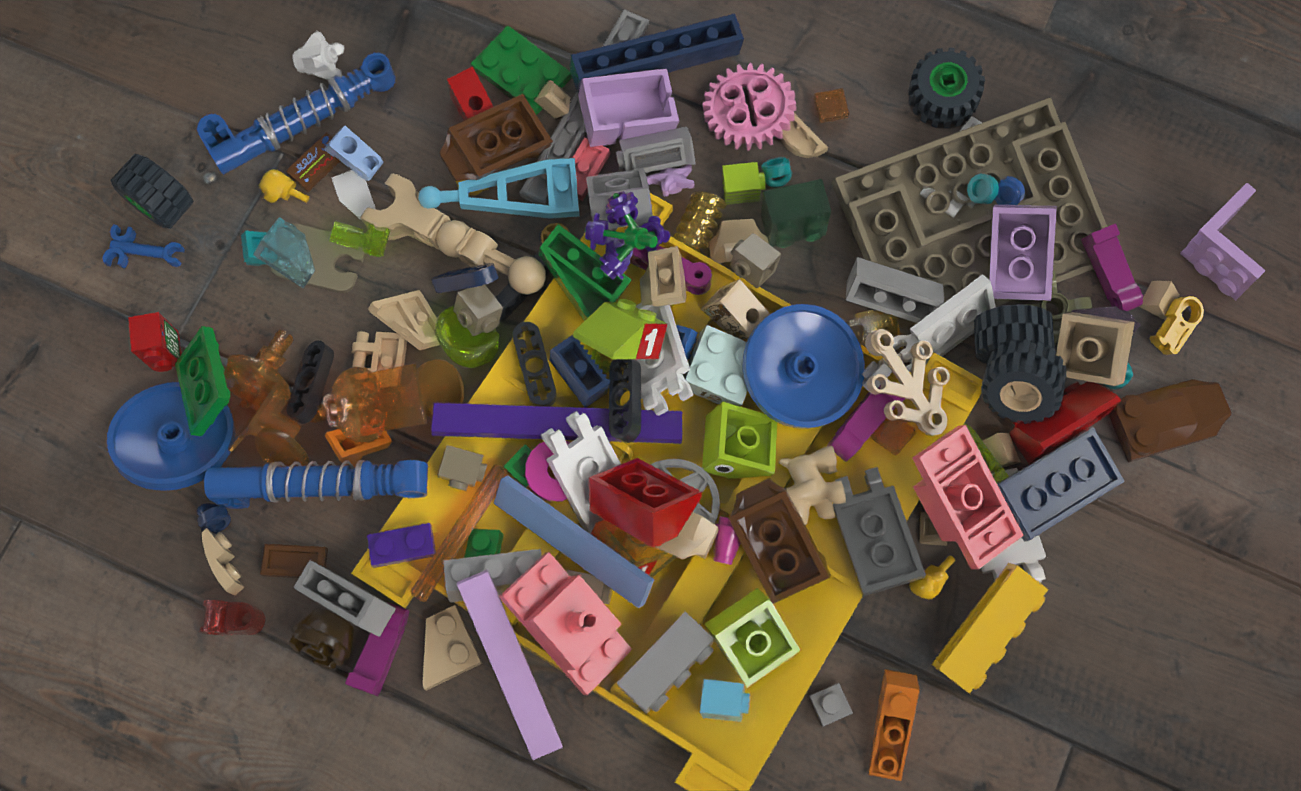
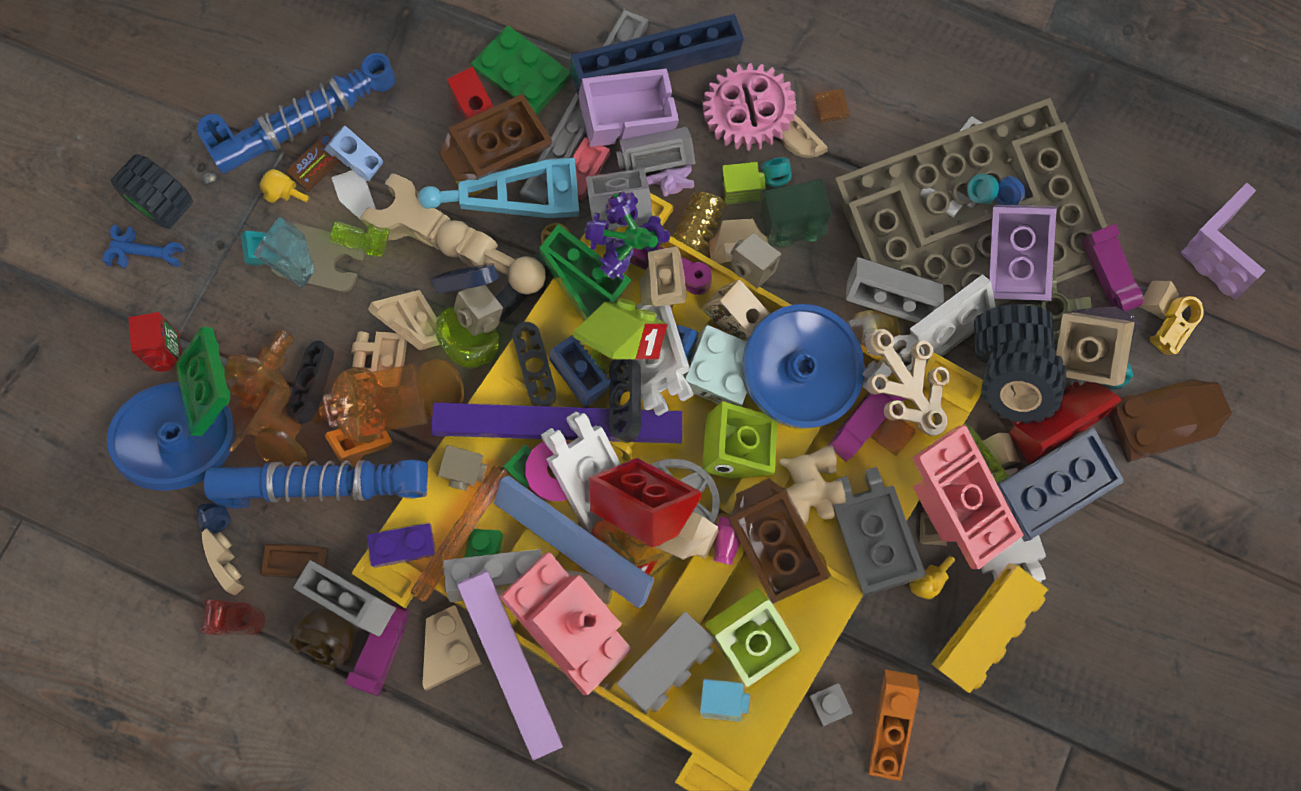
(318, 57): white rock -> none
(553, 100): tan slope -> none
(946, 87): black wheel -> none

